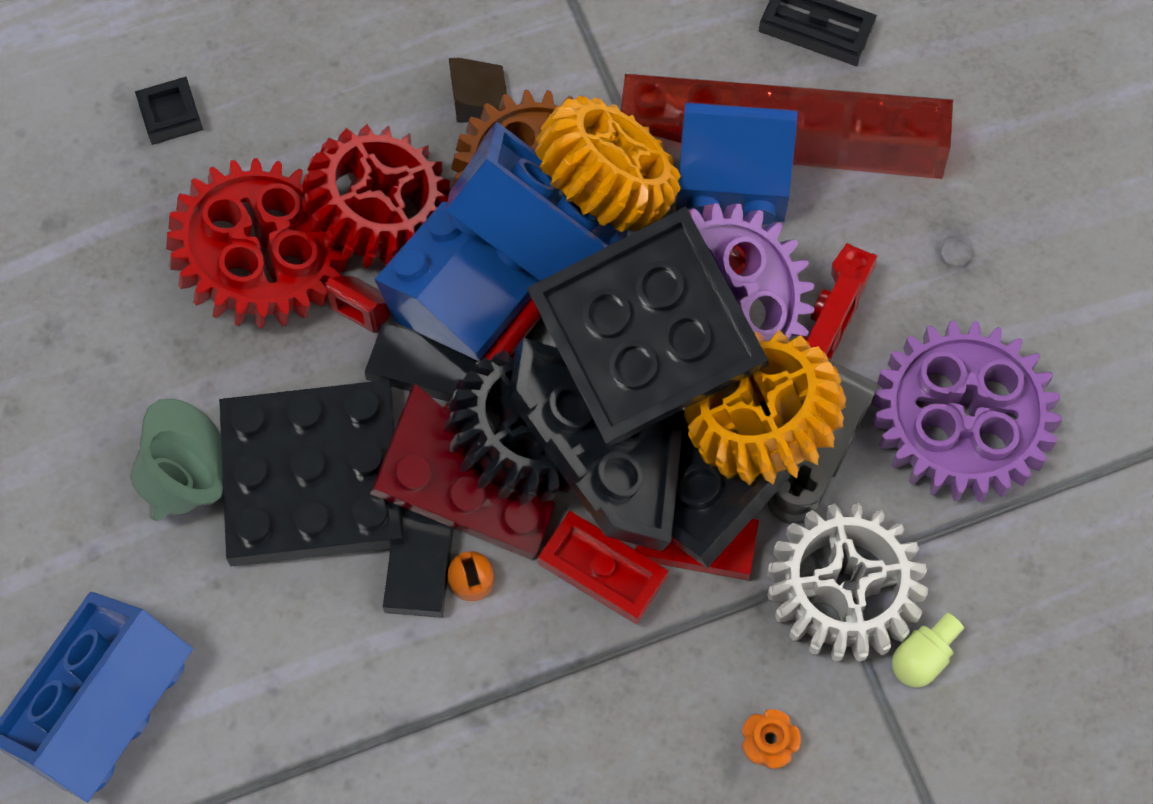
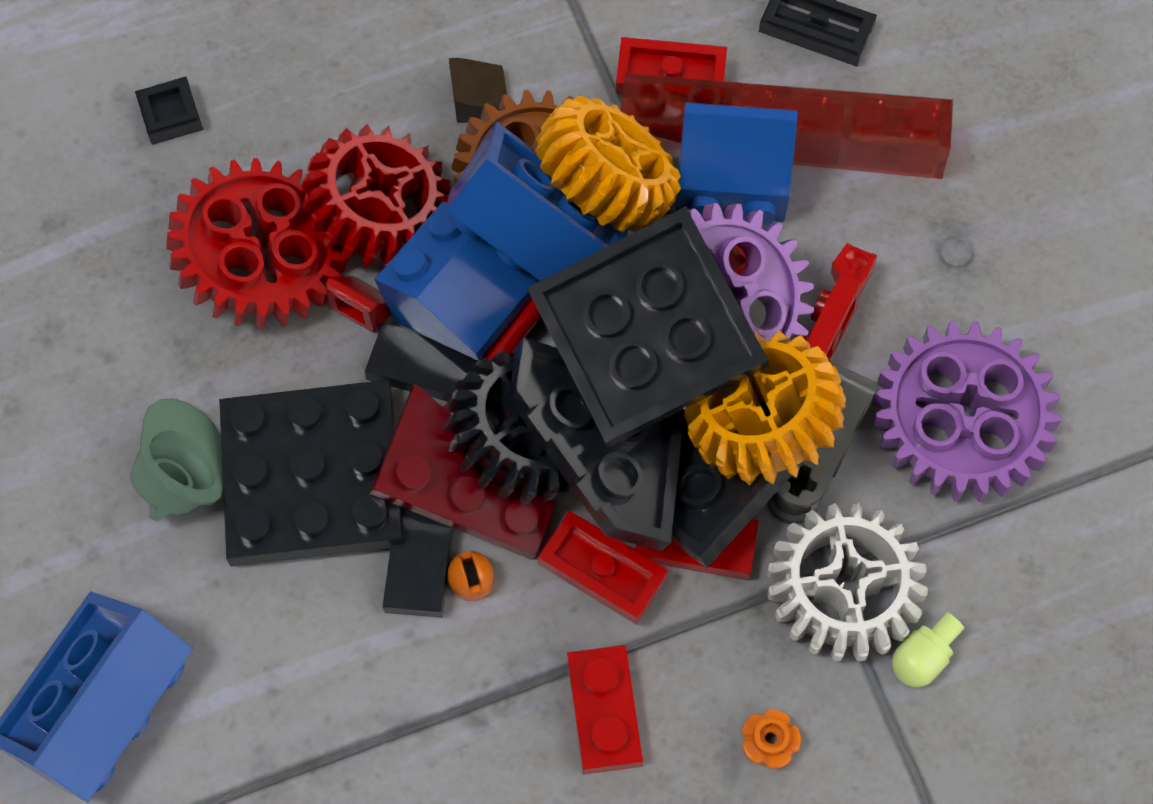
(604, 709): none -> red plate
(669, 60): none -> red plate

